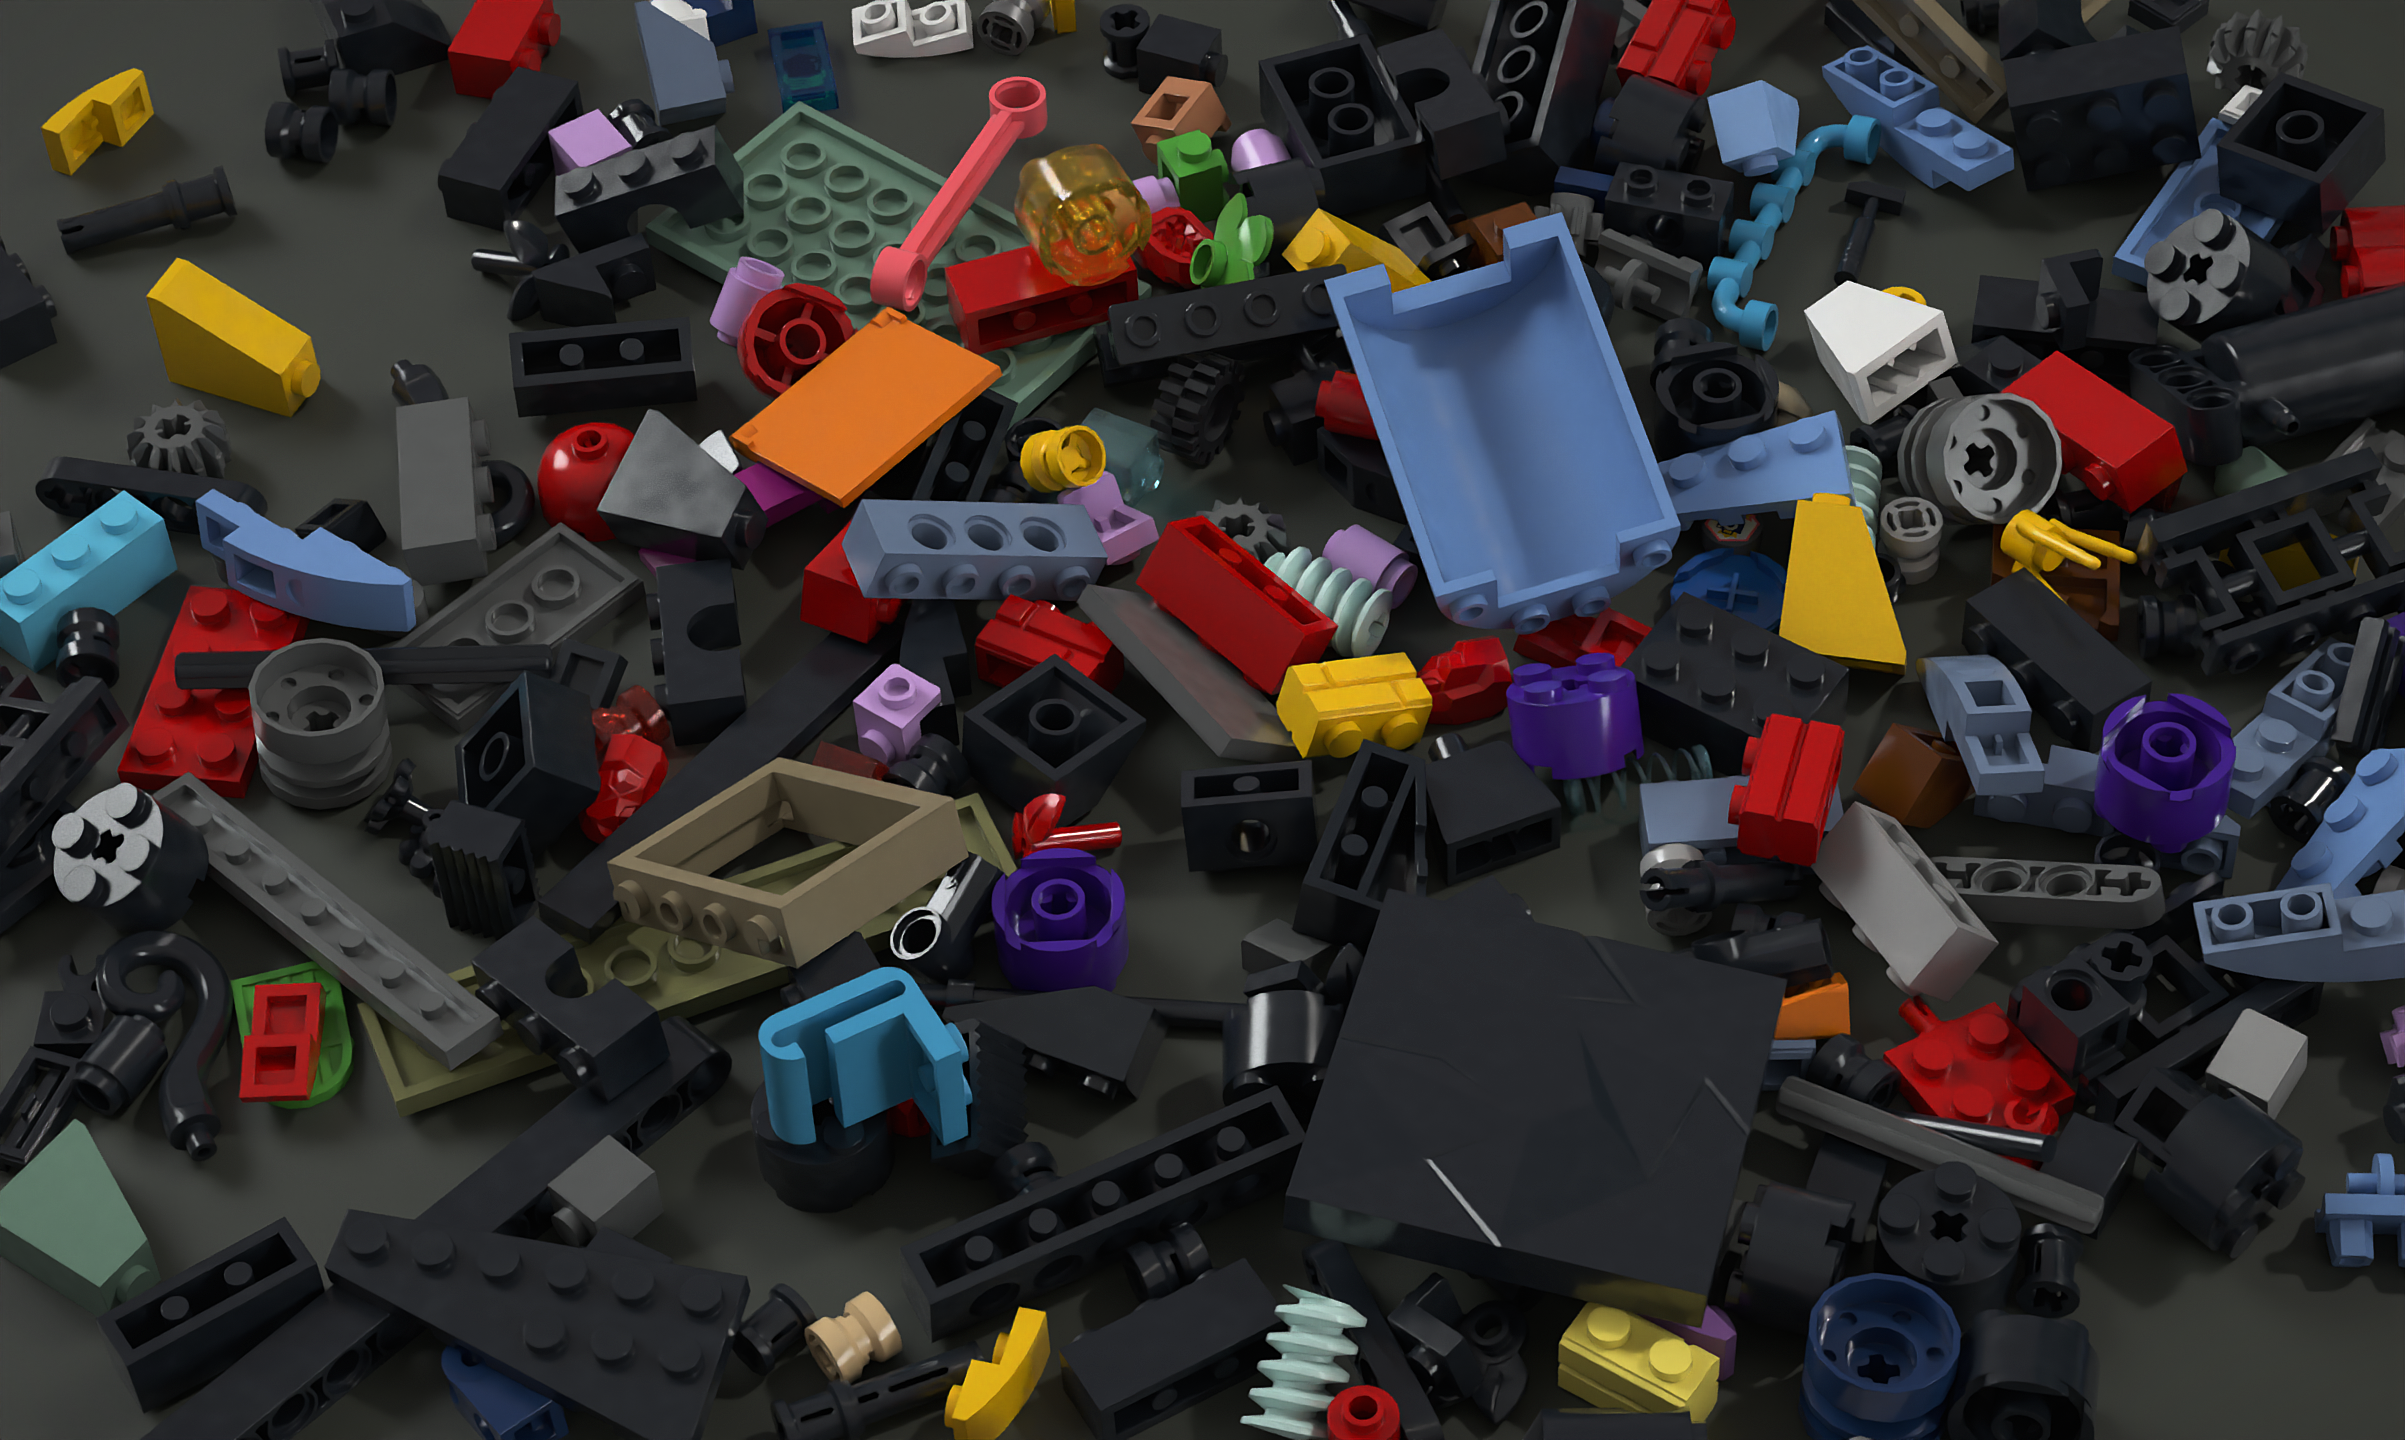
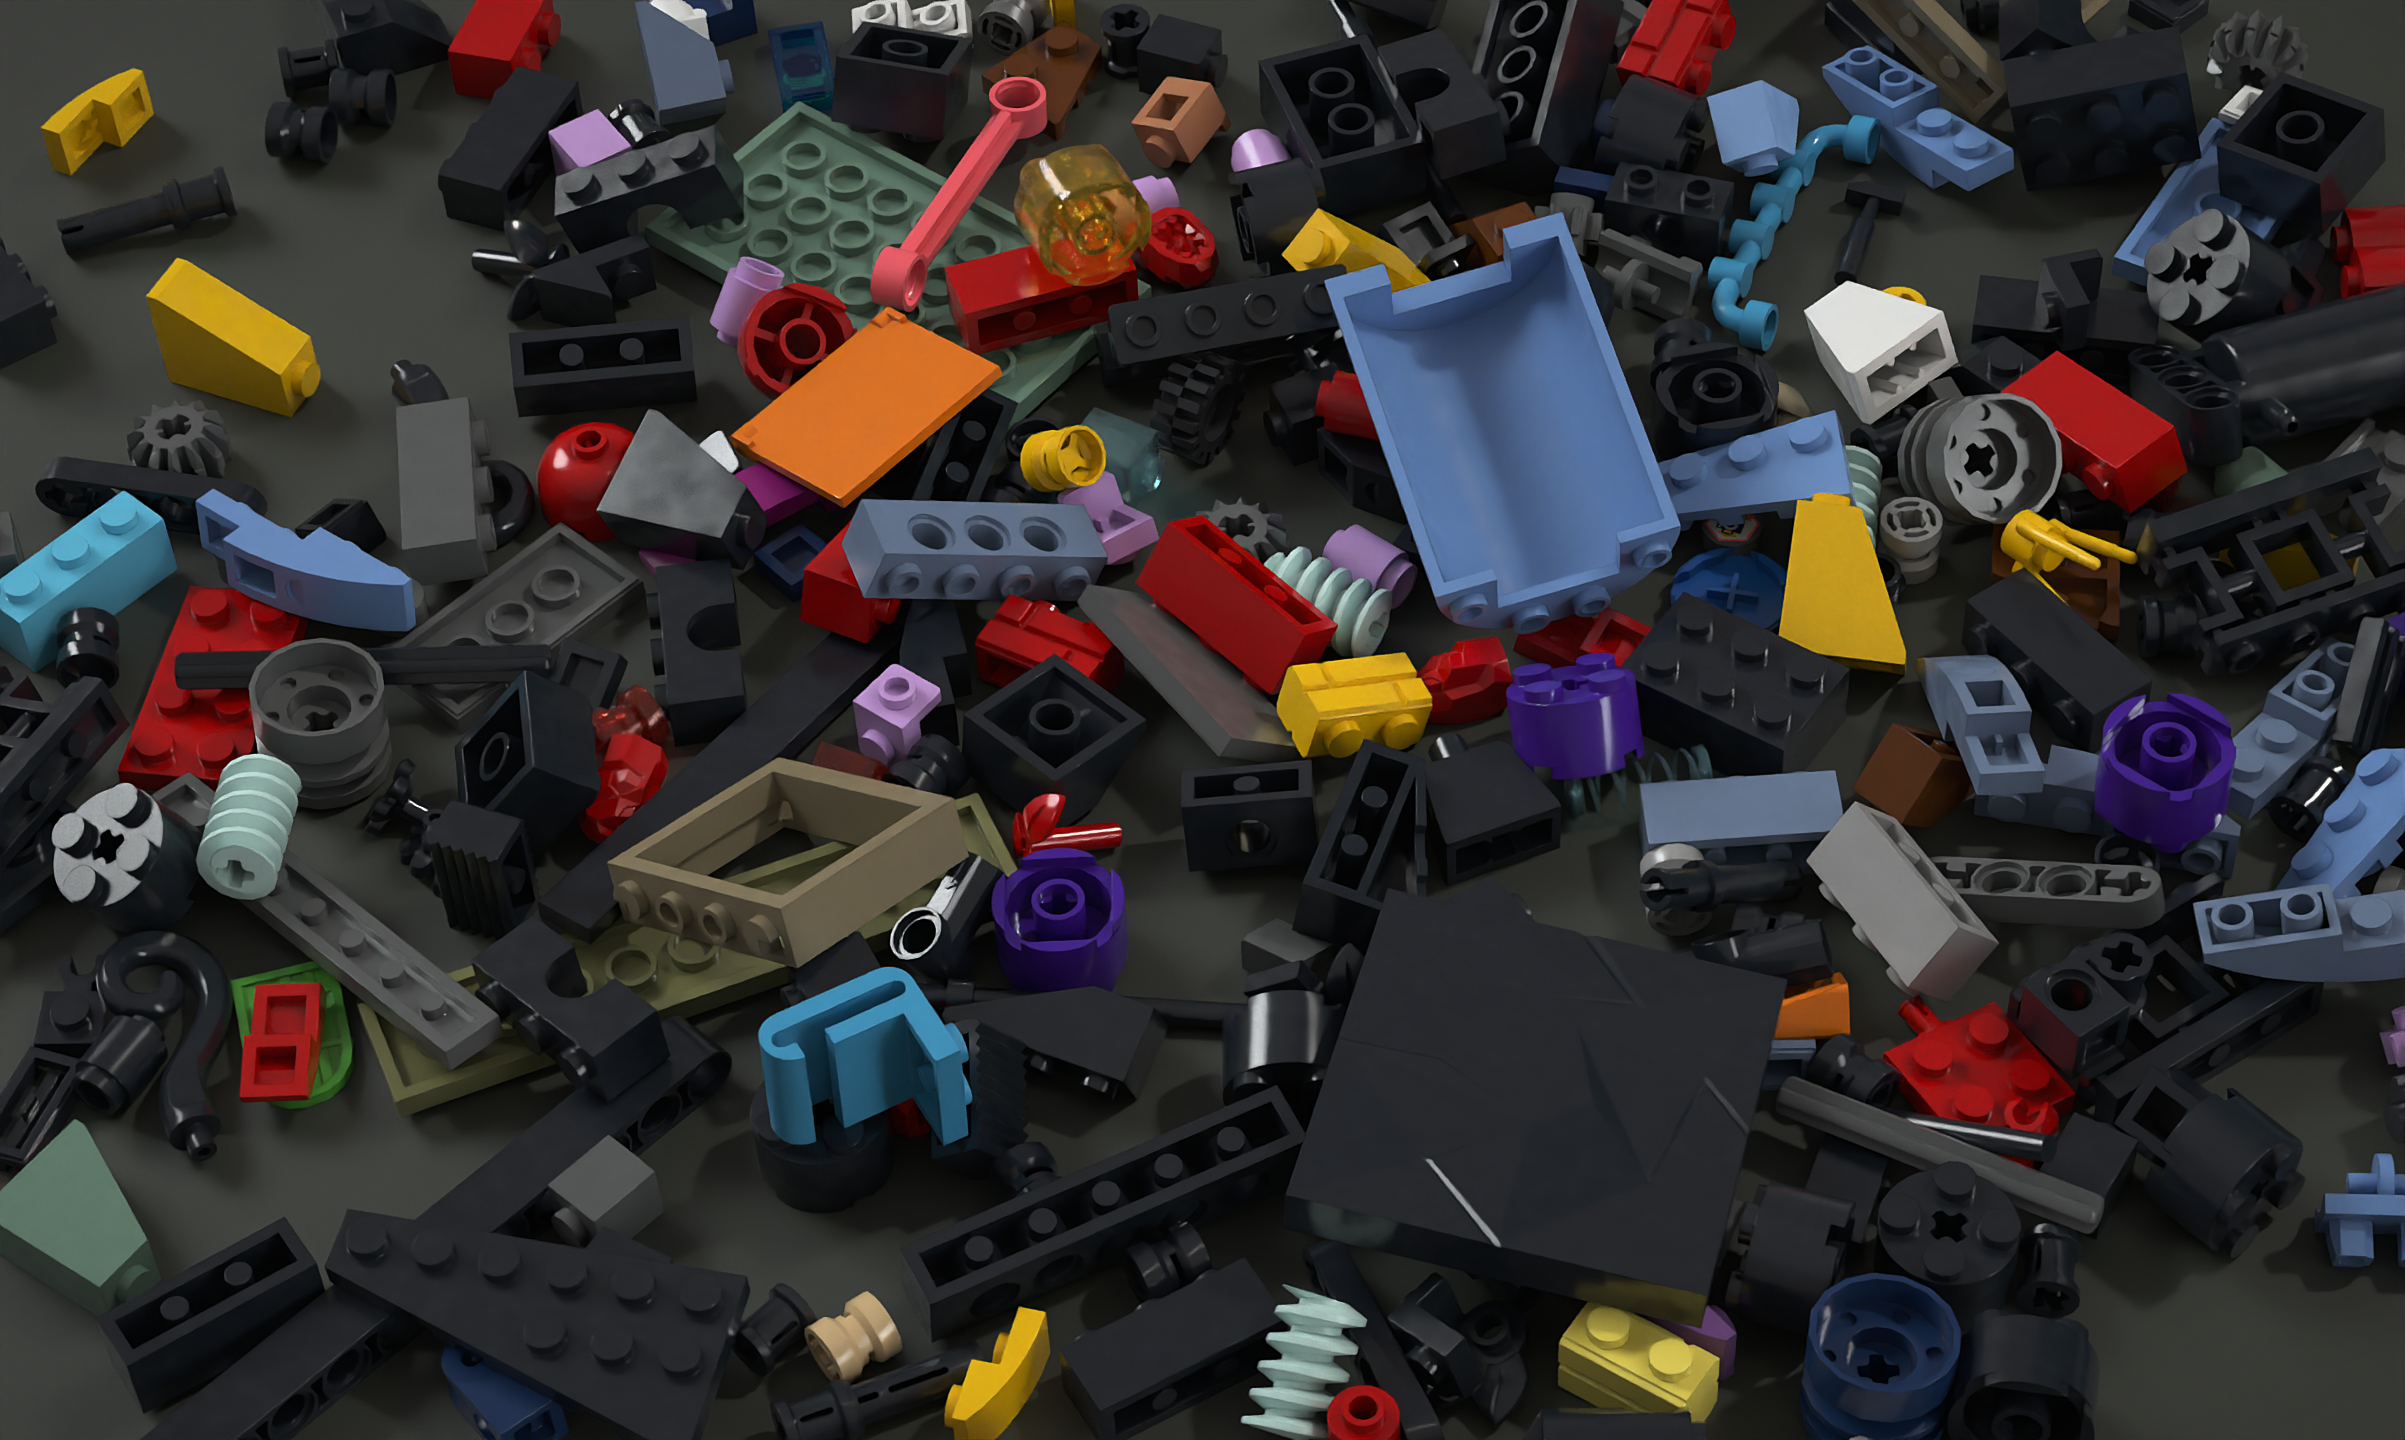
(249, 826): none -> light aqua piece
(786, 557): none -> dark blue tile
(901, 81): none -> black brick
(1059, 60): none -> reddish brown wing
(1195, 173): bright green brick -> none
(1236, 248): bright green plate -> none
(1788, 789): red brick -> none
(2259, 1062): light grey panel -> none

